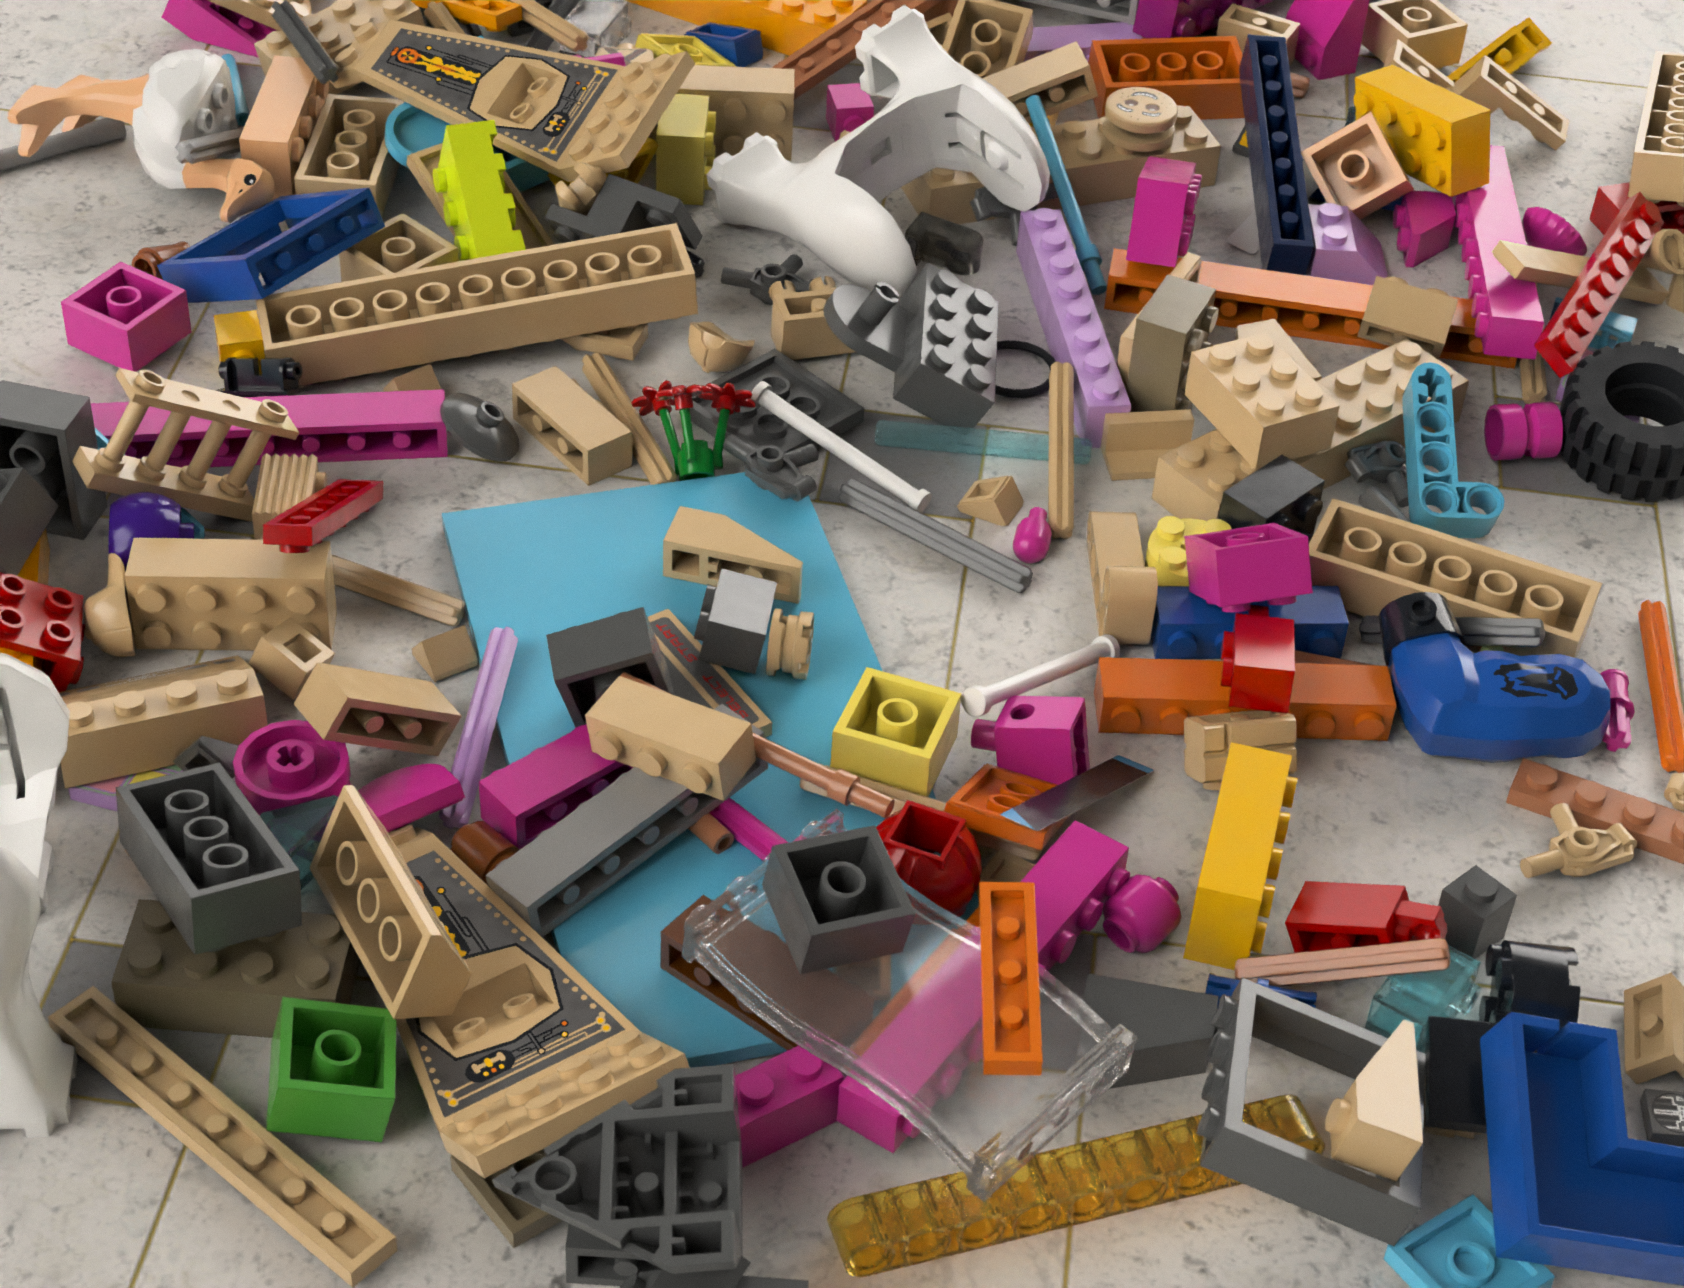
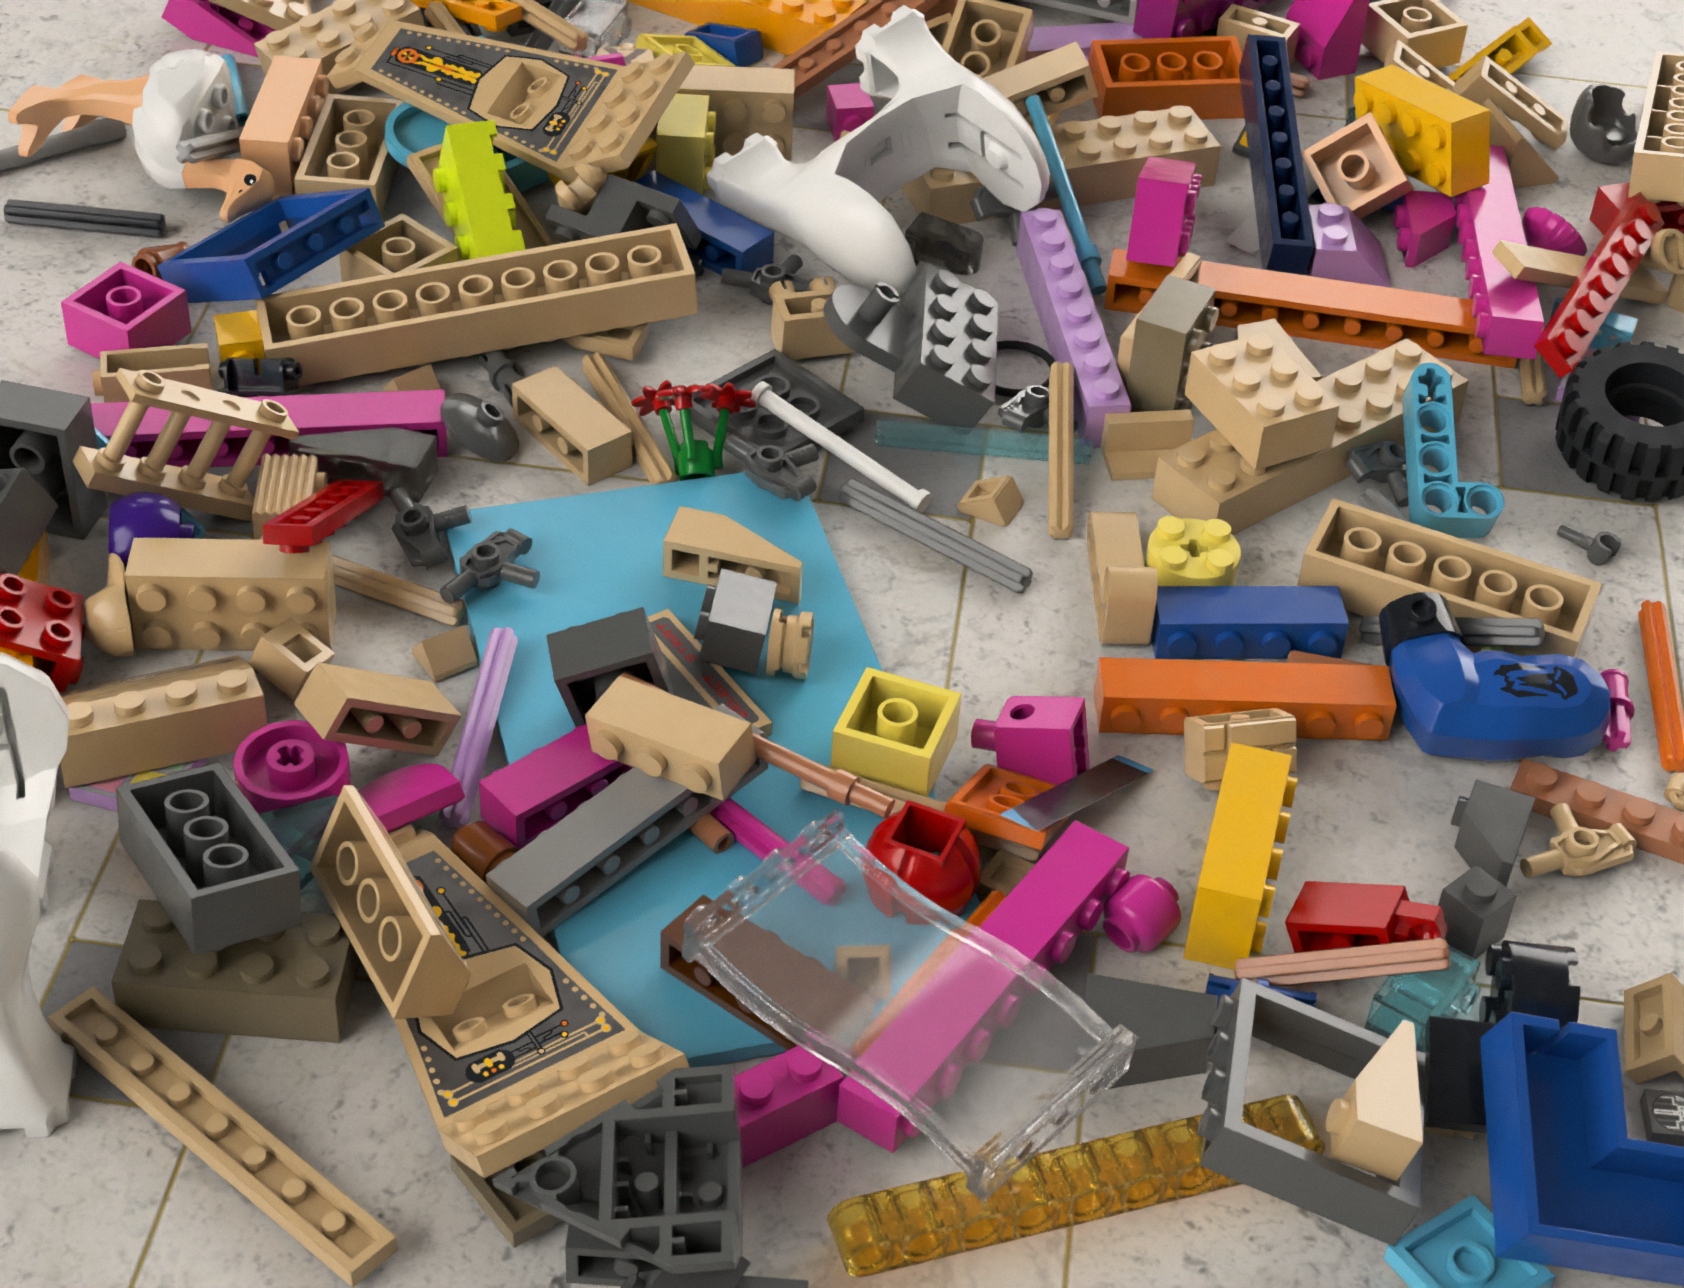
(85, 218): none -> black axle
(178, 363): none -> tan window
(207, 752): dark grey slope -> none
(305, 42): dark grey axle -> none
(332, 1070): bright green brick -> none
(380, 454): none -> clear smoke slope
(419, 528): none -> dark grey piece
(491, 563): none -> dark grey piece
(502, 371): none -> dark grey pin
(715, 349): tan piece -> none
(727, 236): none -> blue brick
(837, 899): dark grey brick -> none
(979, 699): white bar -> none
(1009, 979): orange plate -> none
(1028, 409): none -> dark grey piece
(1032, 537): dark pink cylinder -> none
(1140, 119): tan head -> none
(1249, 566): dark pink brick -> none
(1259, 661): red hinge -> none
(1275, 494): black brick -> none
(1408, 312): tan brick -> none
(1491, 828): none -> dark grey slope
(1523, 431): dark pink wheel -> none
(1524, 162): none -> tan slope
(1599, 549): none -> dark grey hand
(1602, 126): none -> dark grey piece

